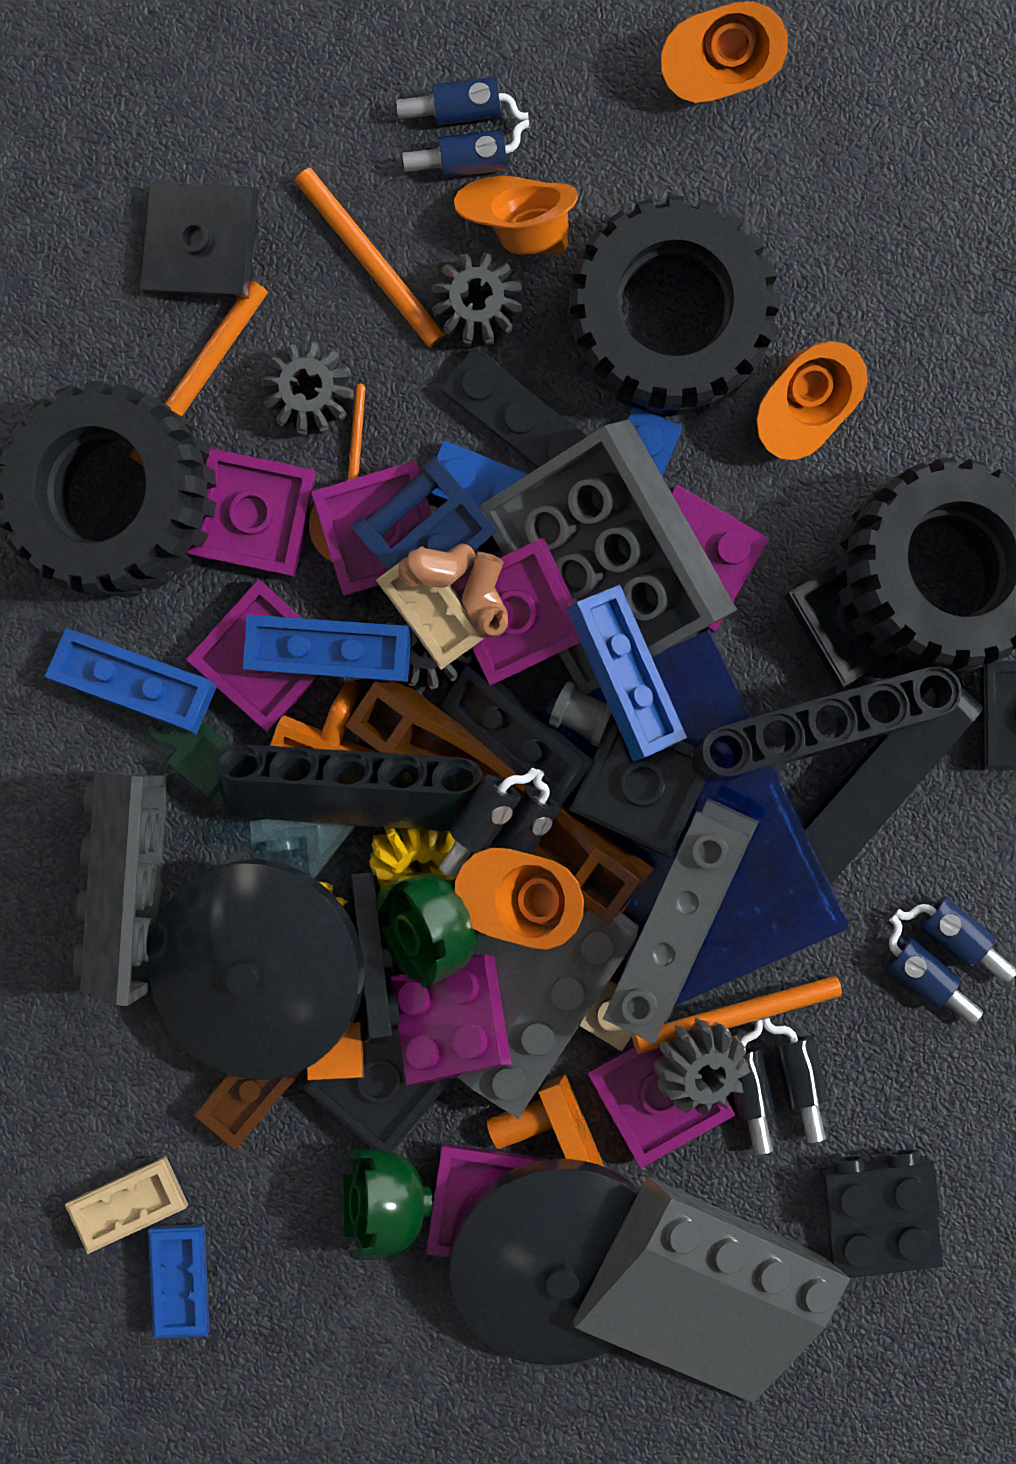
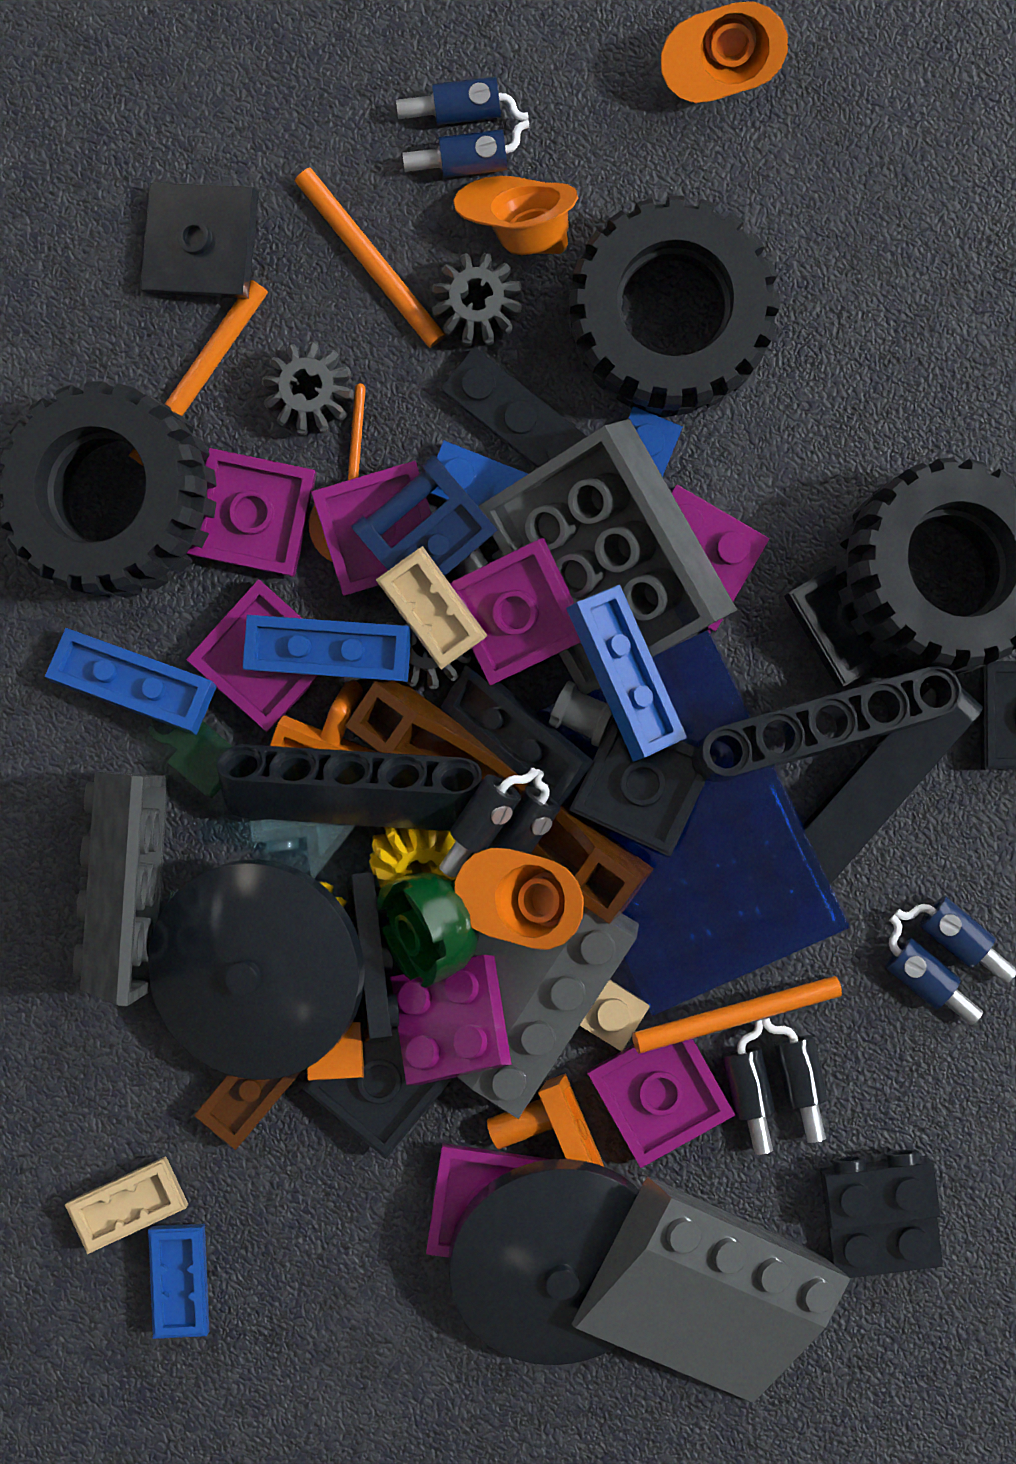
(382, 1204): dark green cylinder -> none
(435, 566): nougat arm -> none
(482, 598): nougat arm -> none
(680, 920): dark grey fence -> none
(701, 1067): dark grey gear -> none
(810, 399): orange piece -> none

